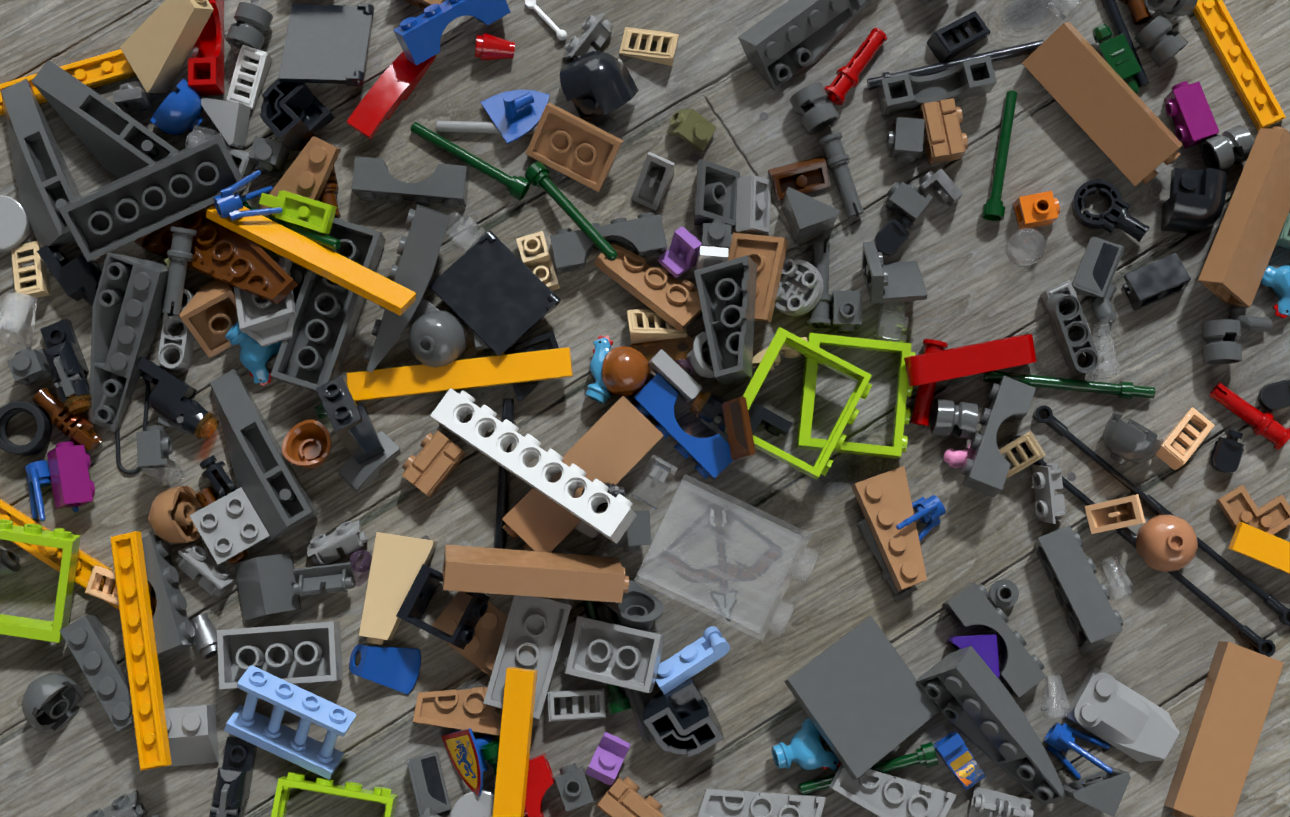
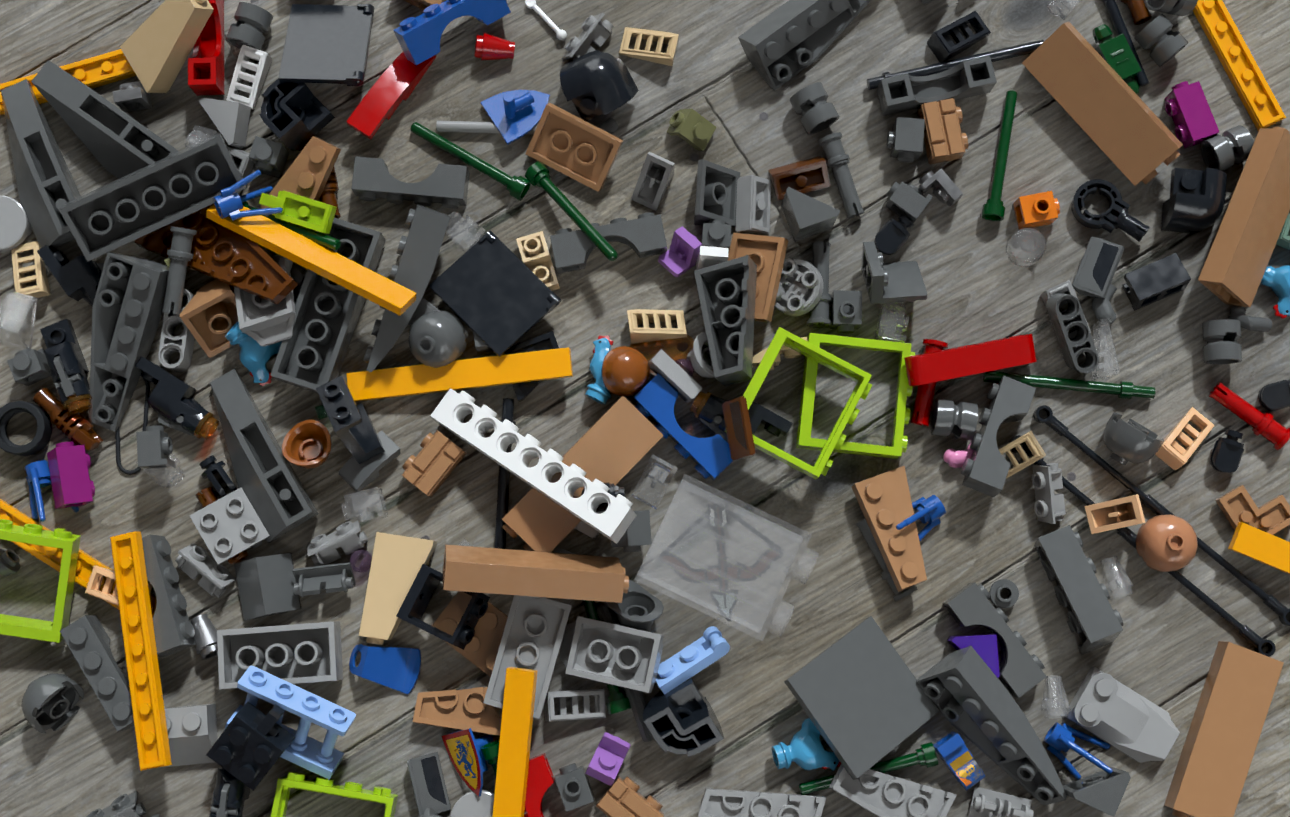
(171, 514): medium nougat cylinder -> none
(179, 110): blue cylinder -> none
(251, 744): none -> black hinge
(364, 505): none -> clear brick
(665, 295): medium nougat wing -> none
(849, 75): red pin -> none

